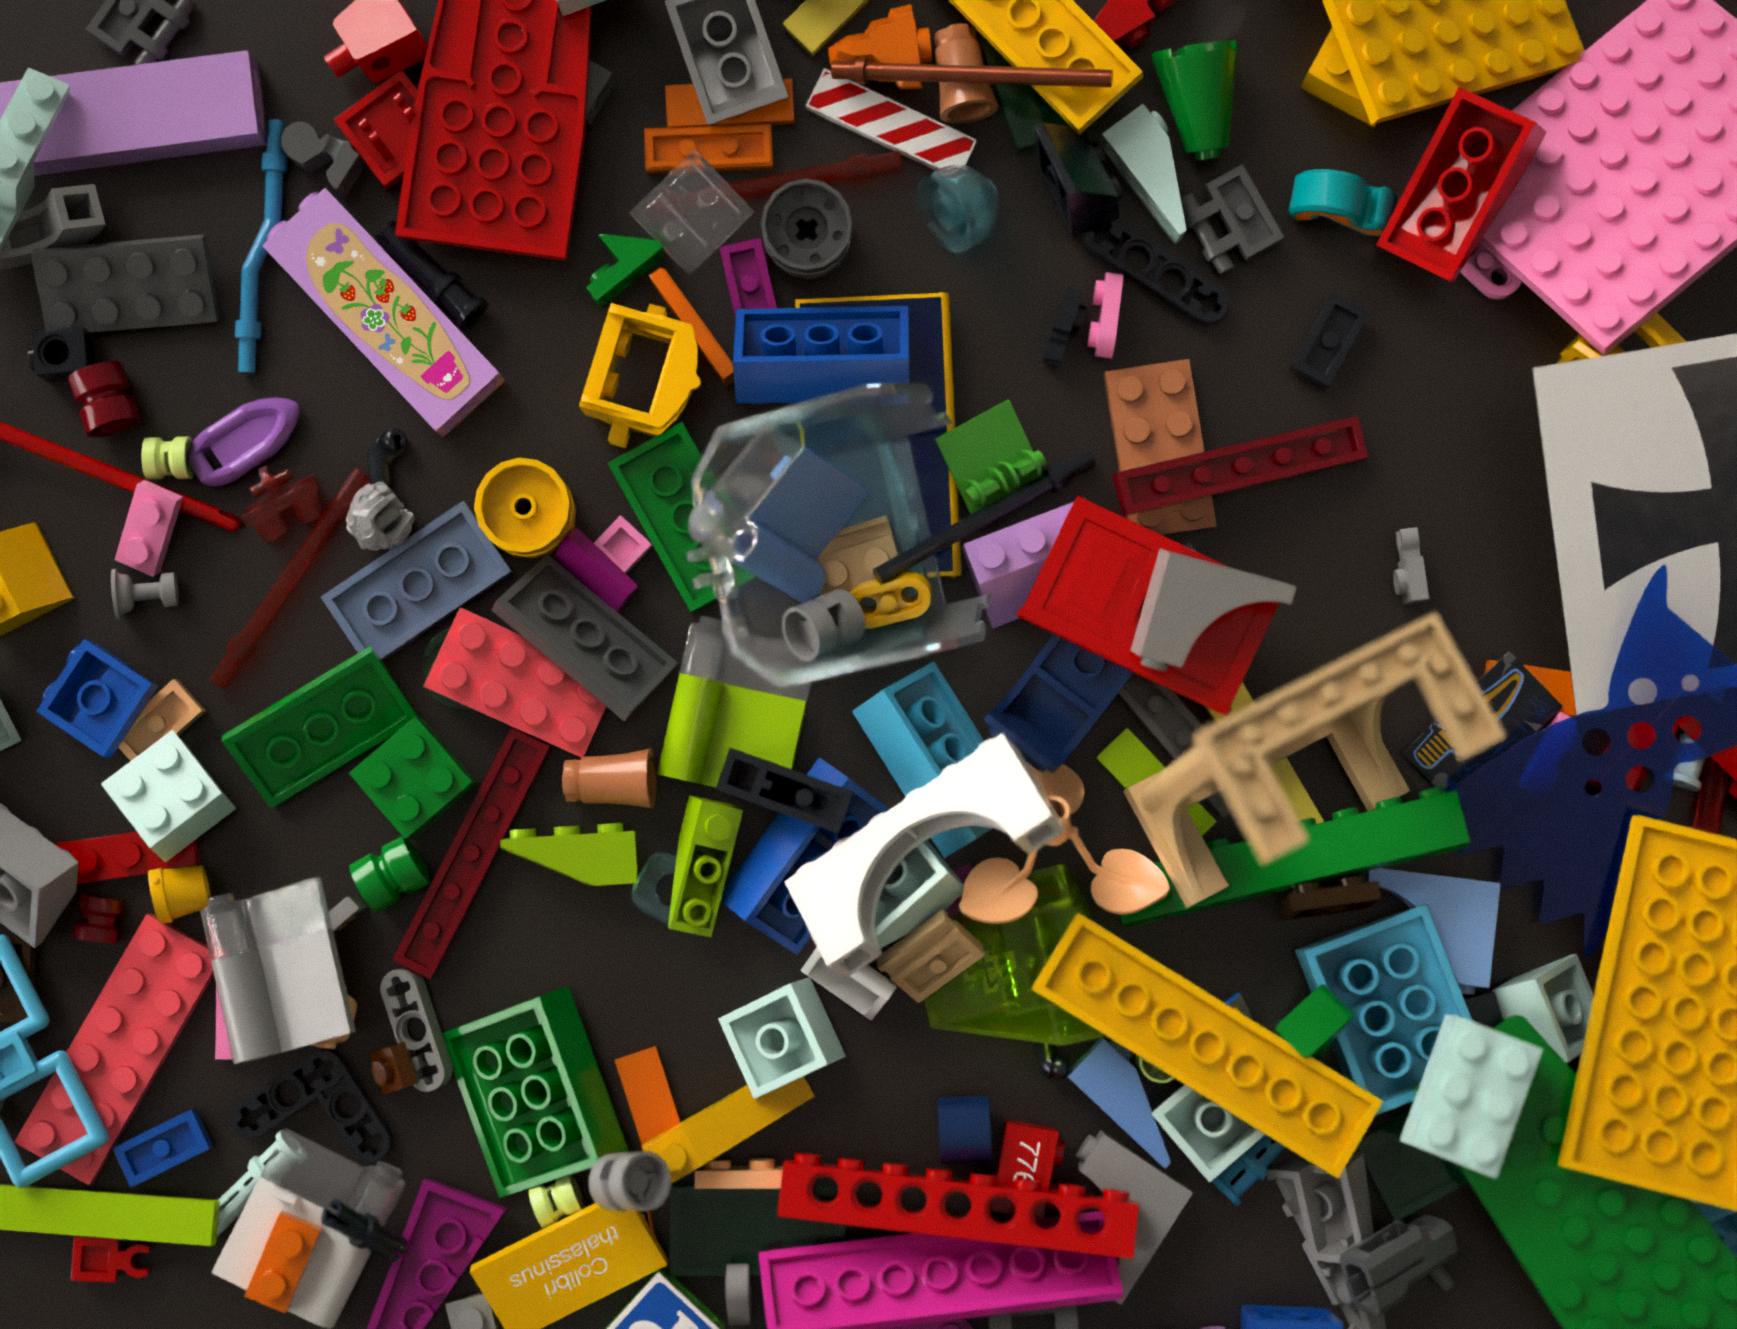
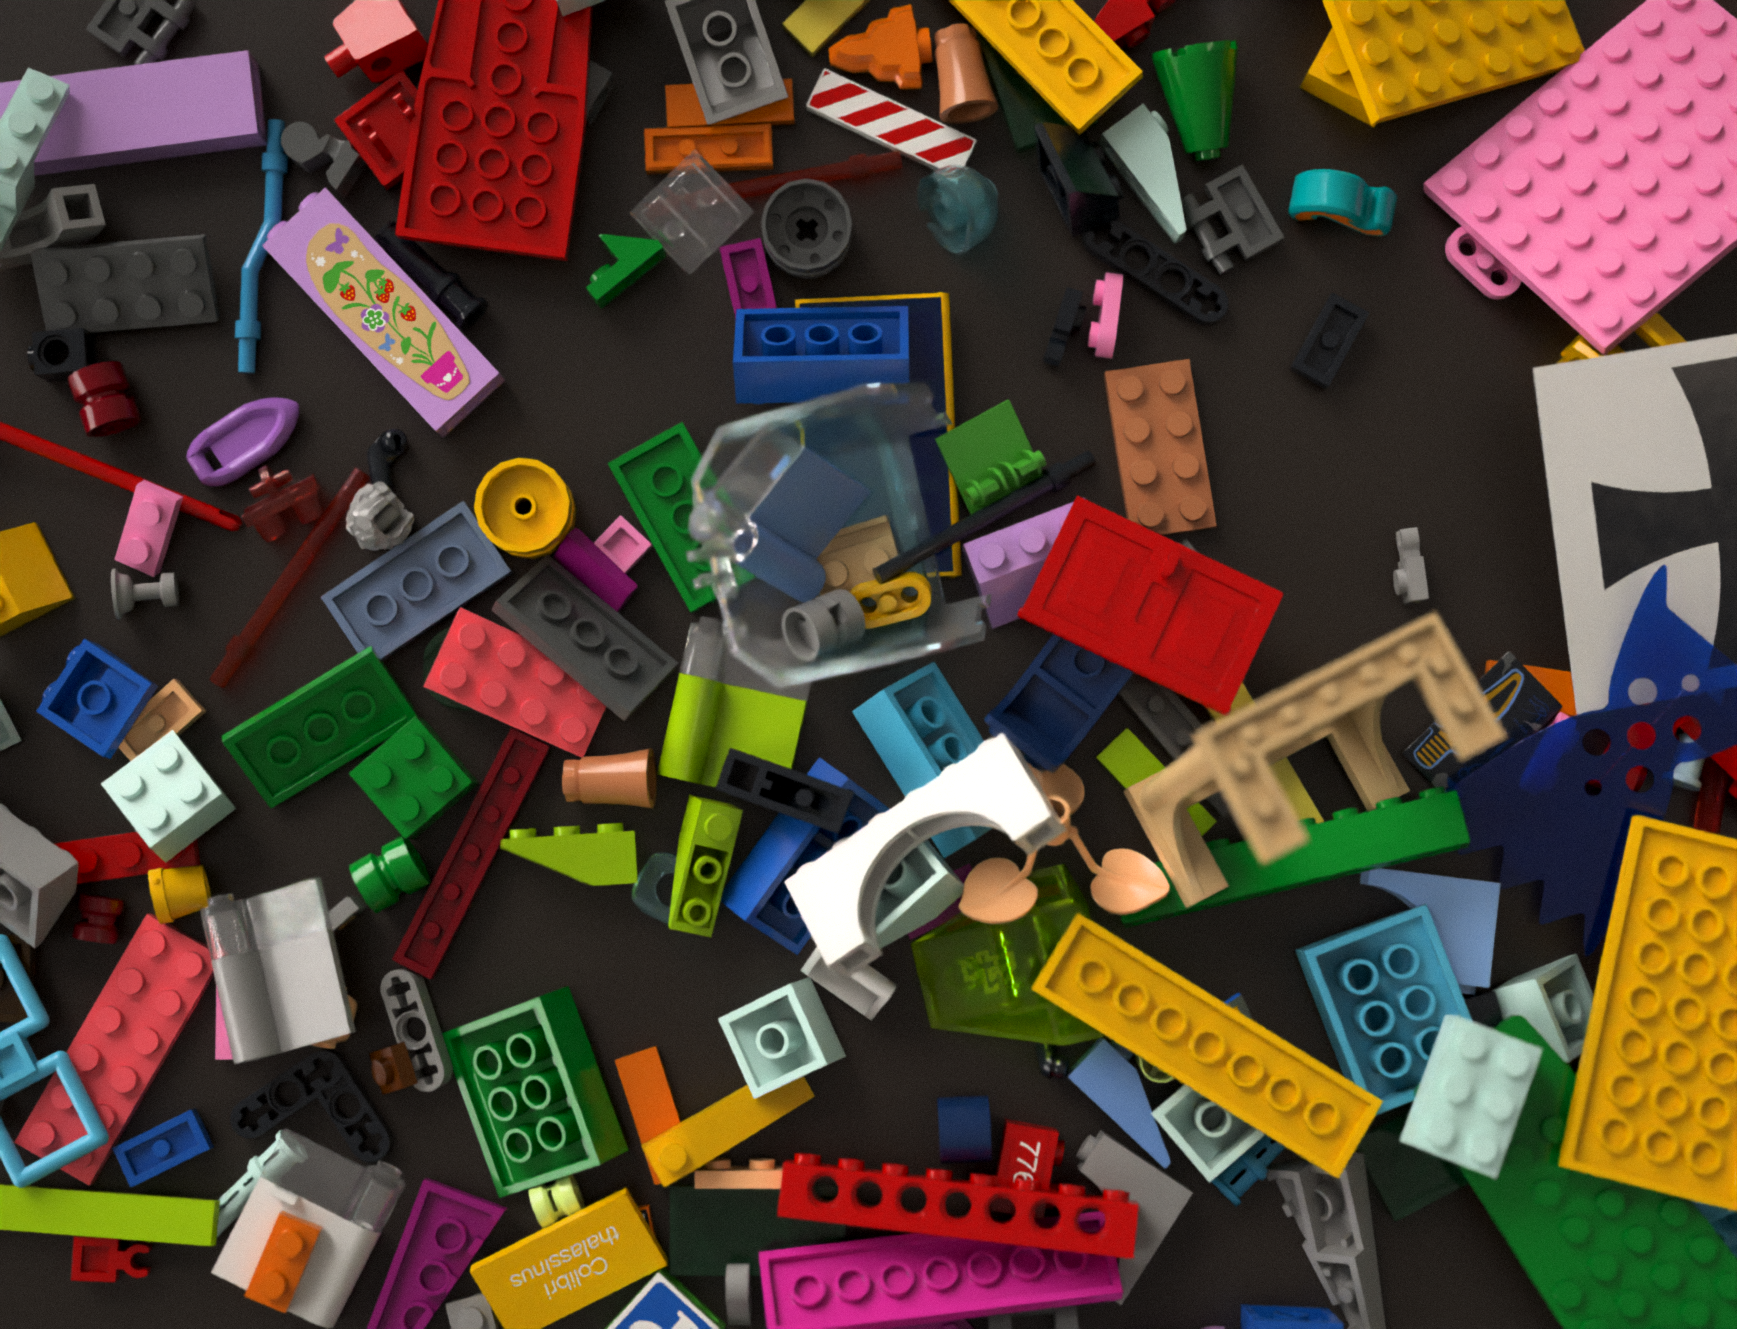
(166, 458): yellowish green wheel -> none
(363, 1230): black pin -> none
(630, 1181): light grey wheel -> none
(675, 382): yellow animal -> none
(685, 312): orange tile -> none
(862, 71): copper bar -> none
(930, 956): tan plate -> none
(1187, 598): light grey arch -> none
(1240, 466): dark red plate -> none
(1313, 901): dark brown plate -> none
(1315, 1023): green slope -> none
(1398, 1259): dark grey piece -> none
(1460, 184): red slope -> none

